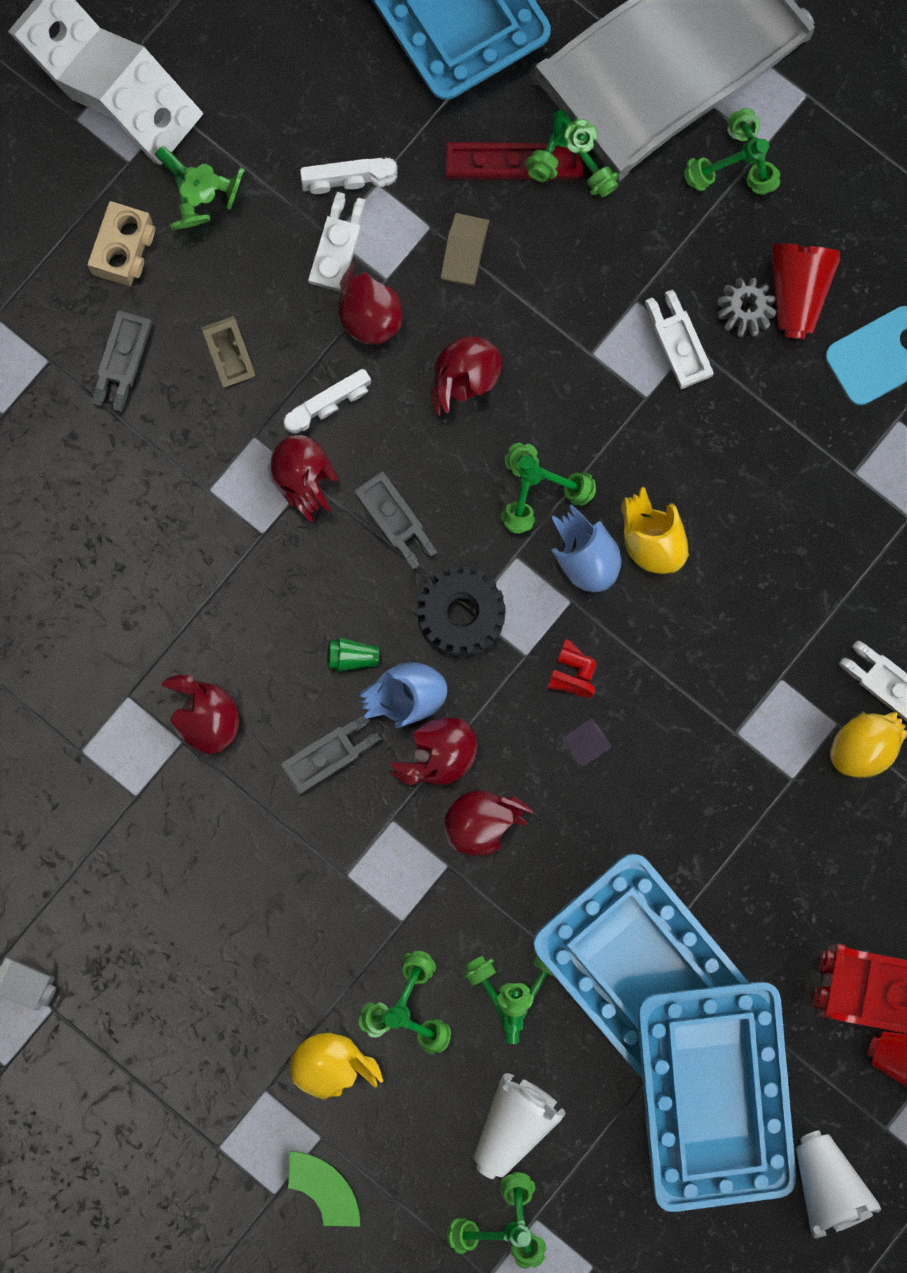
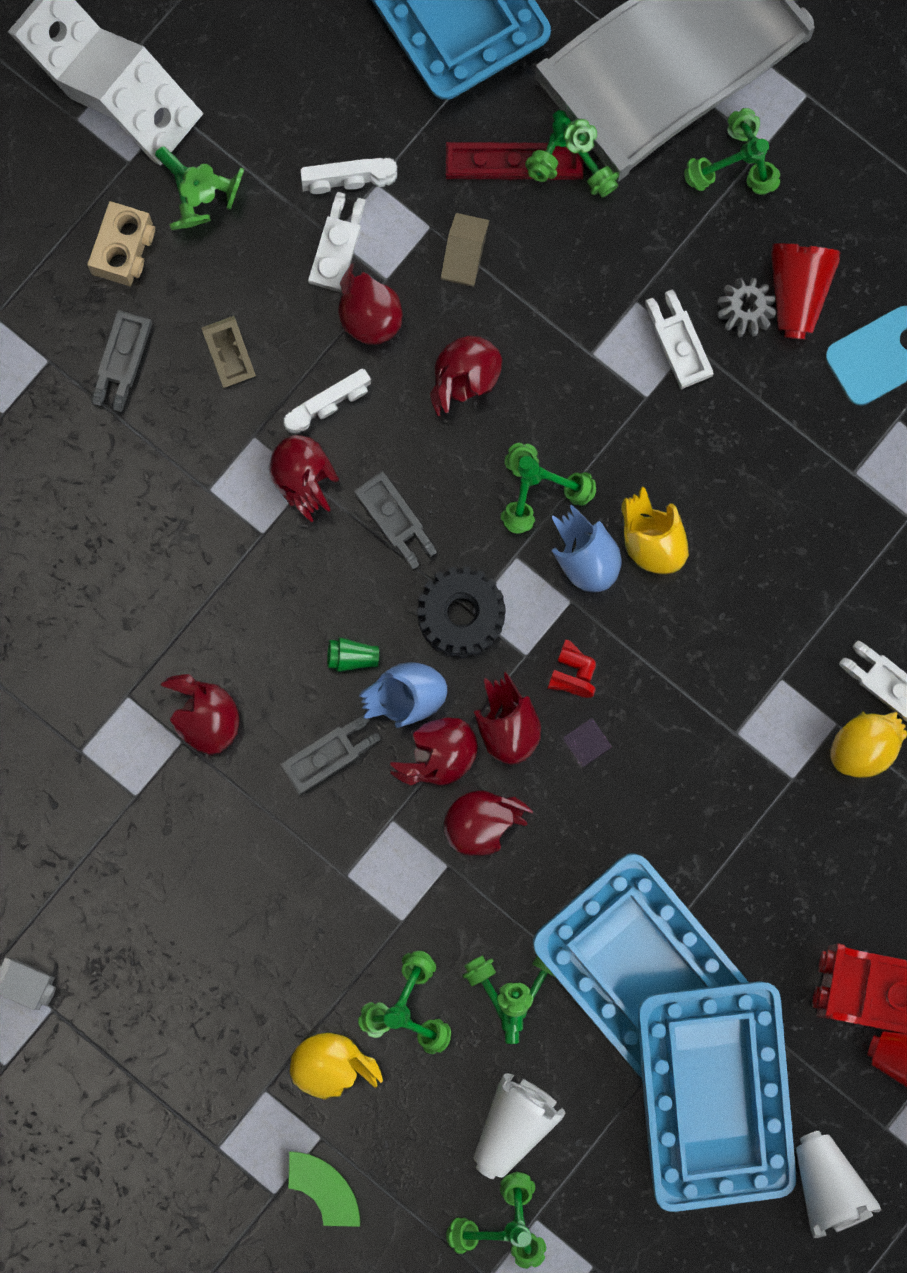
(515, 730): none -> dark red helmet

